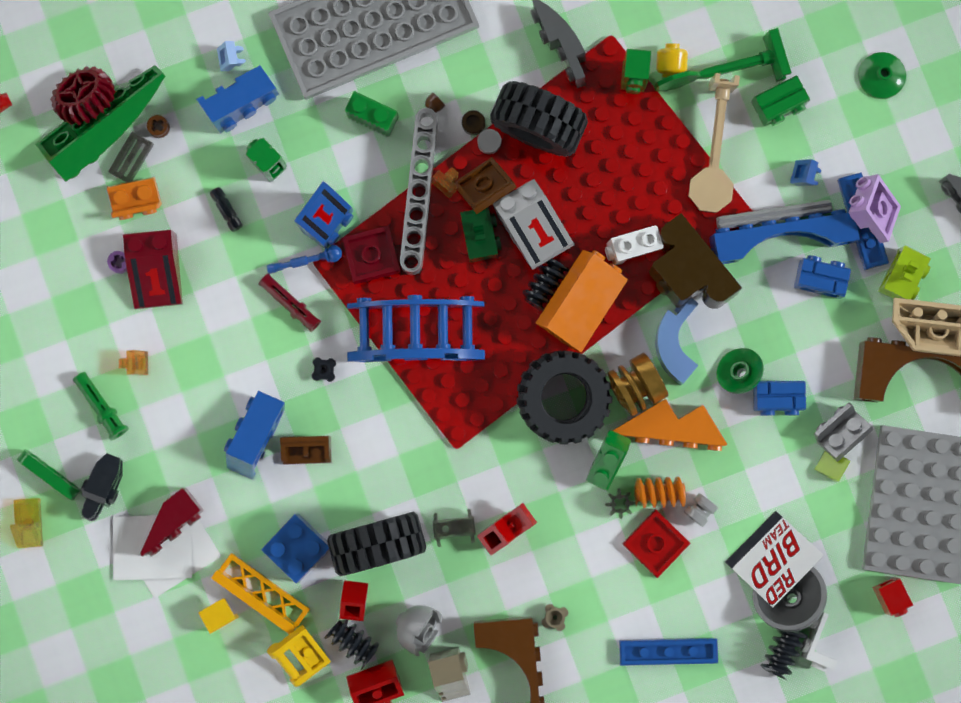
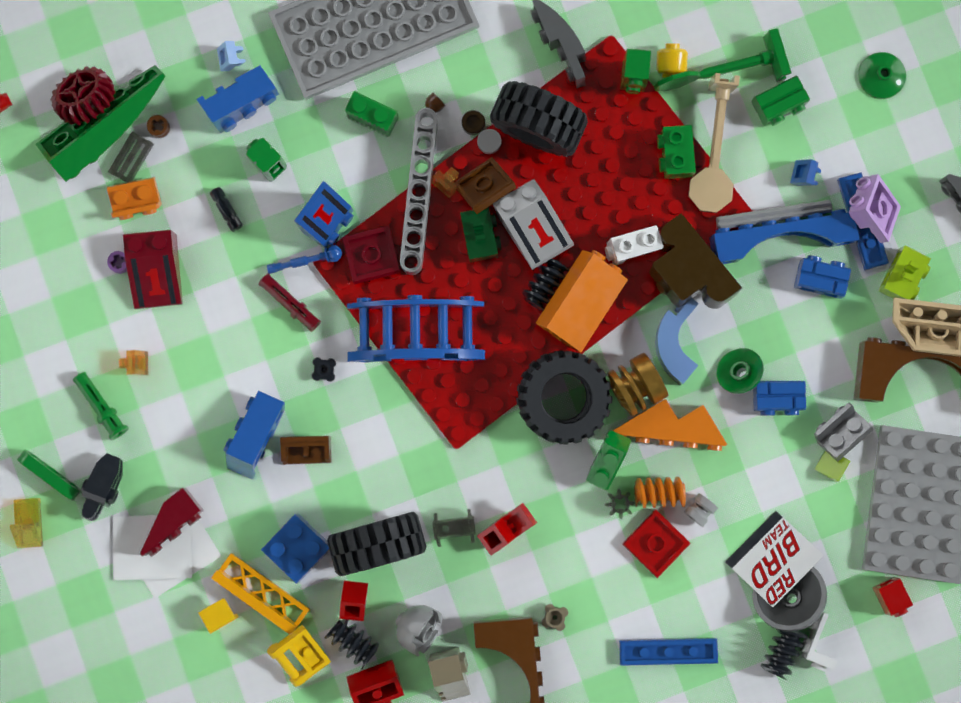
(677, 152): none -> green brick

